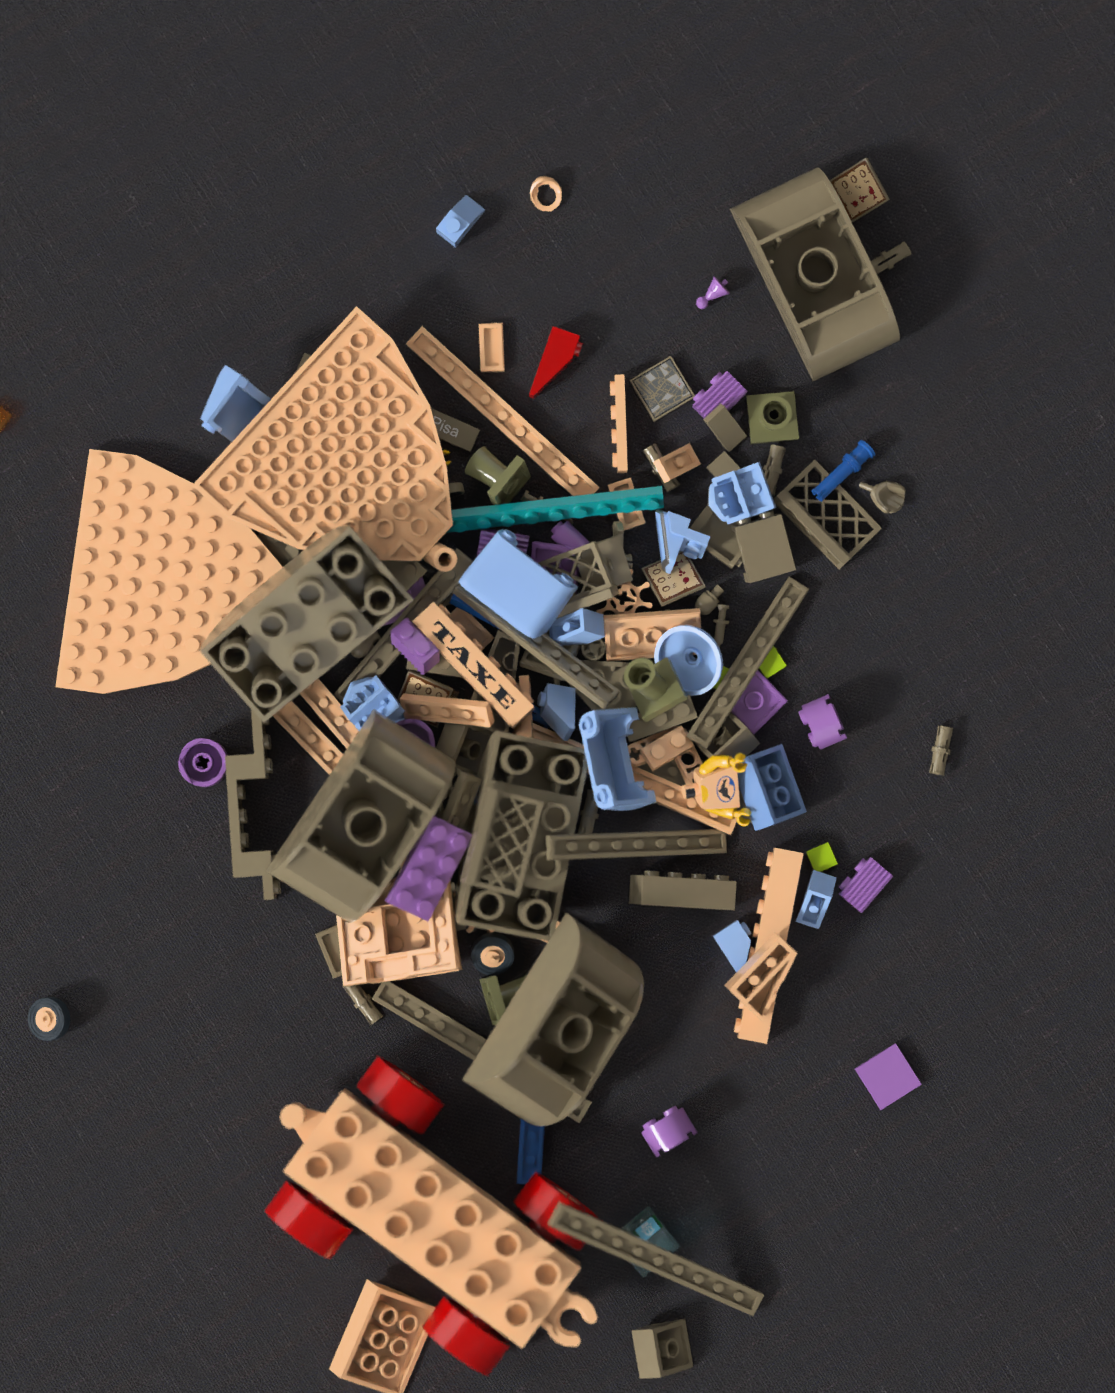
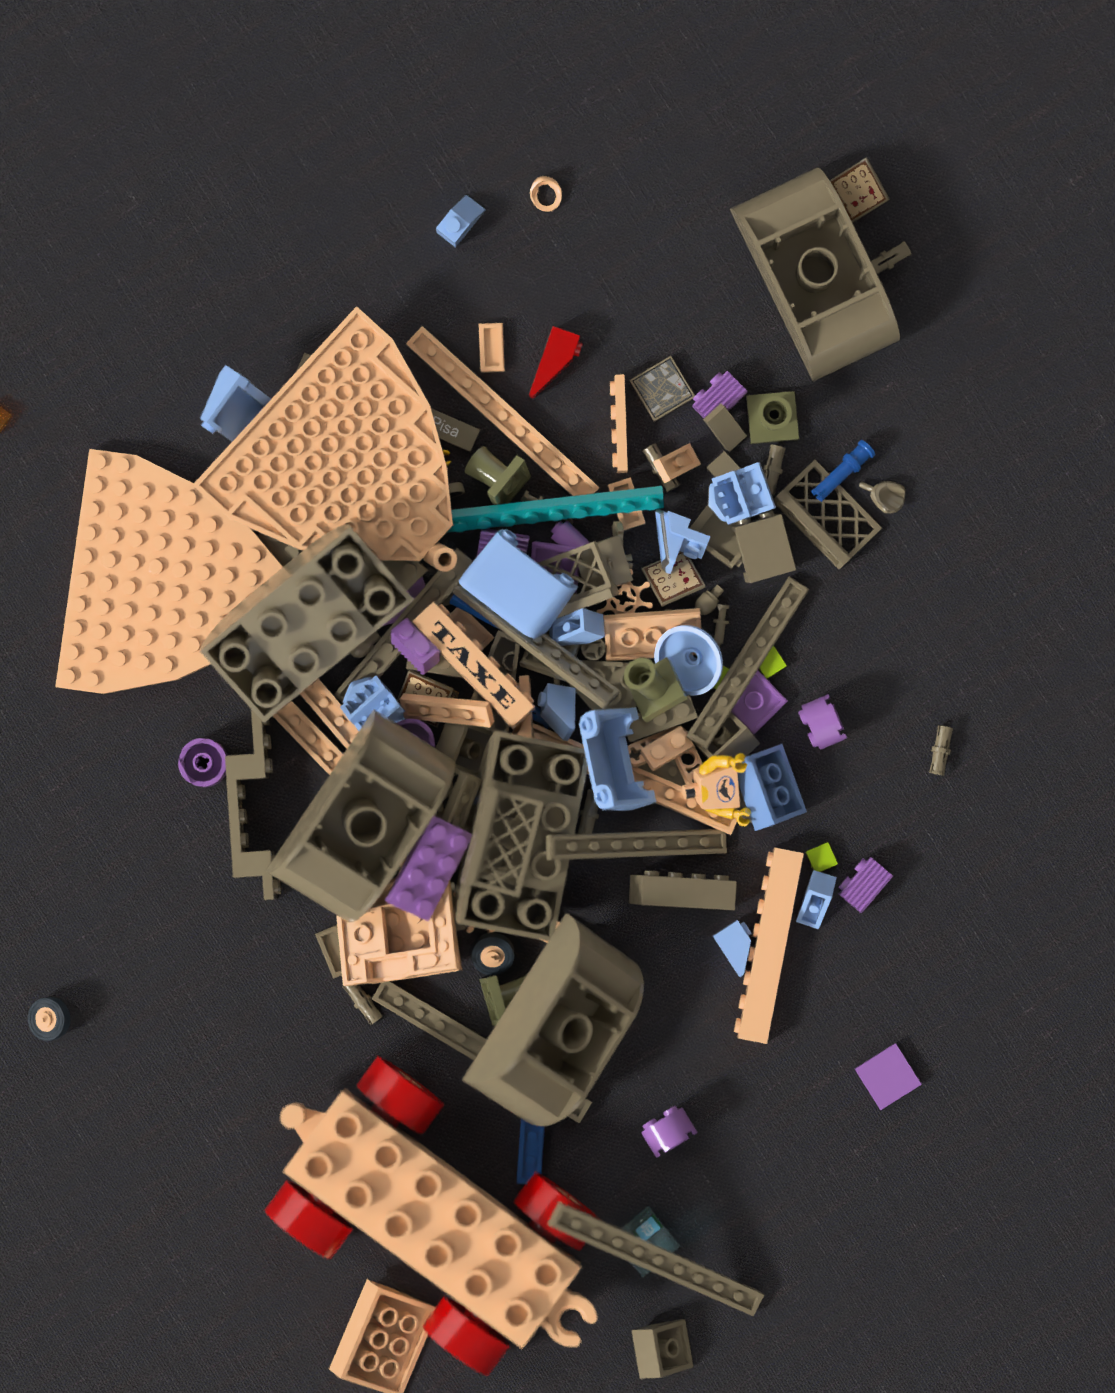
(715, 290): medium lavender piece -> none
(762, 975): light nougat wedge -> none

